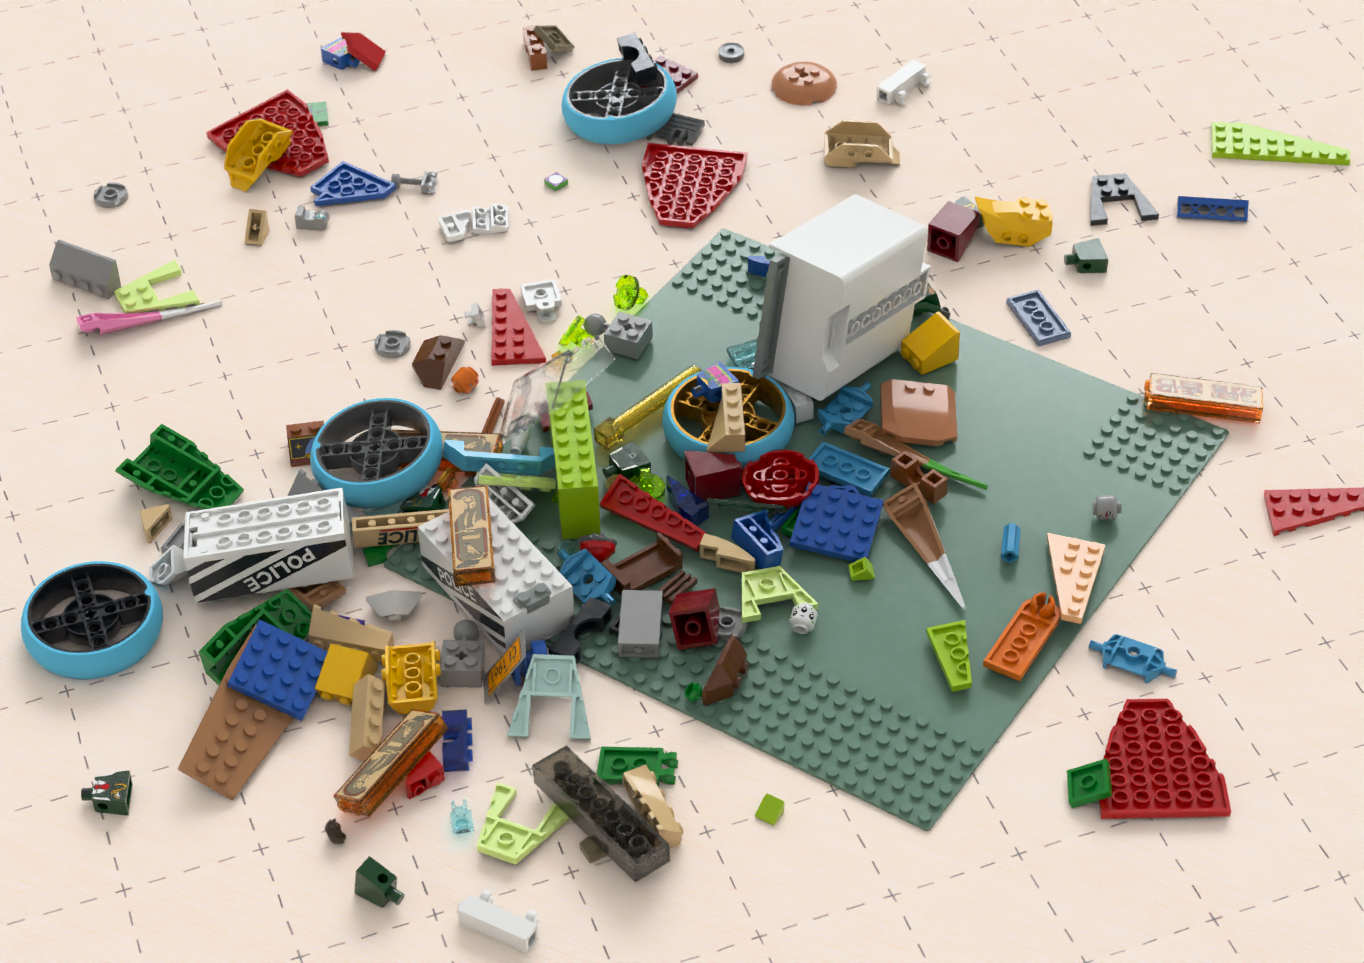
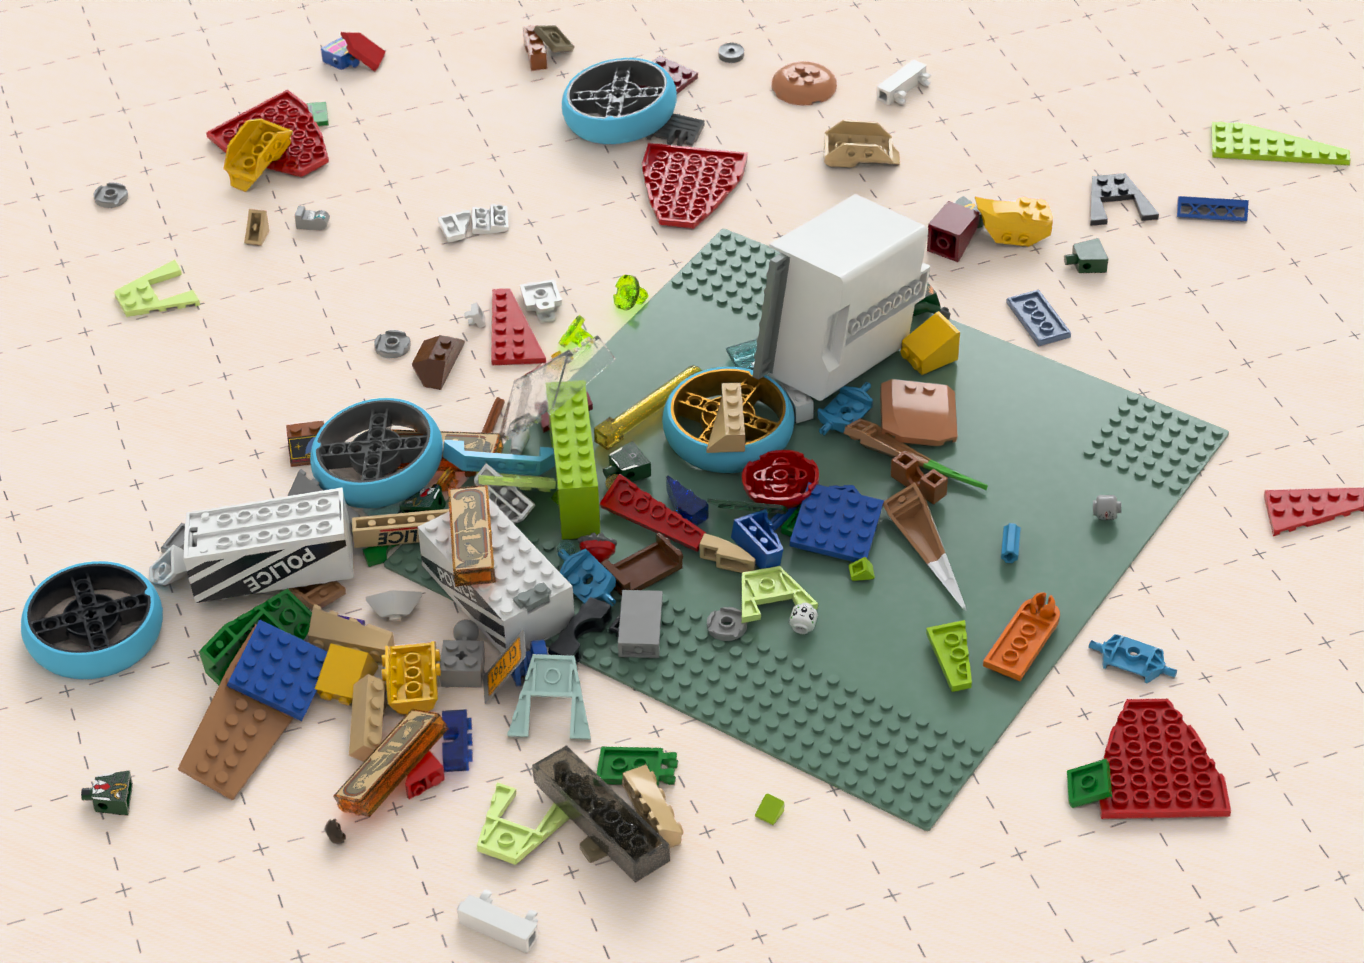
(84, 269): light grey slope -> none
(115, 322): bright pink plate -> none
(155, 520): tan slope -> none
(180, 472): green wedge -> none
(350, 184): blue wing -> none
(377, 884): dark green torso -> none
(426, 183): light grey bar -> none
(461, 818): clear light blue plate -> none
(465, 380): orange head -> none
(556, 181): tile -> none
(624, 336): light grey brick -> none
(633, 49): arch -> none
(650, 483): clear neon green tile -> none
(674, 585): reddish brown tile -> none
(693, 692): green plate -> none
(695, 618): dark red slope -> none
(710, 382): torso -> none
(712, 474): dark red slope -> none
(727, 672): reddish brown wedge -> none
(758, 265): blue slope -> none
(849, 469): dark azure plate -> none
(1074, 573): light nougat wing -> none
(1204, 397): brick -> none

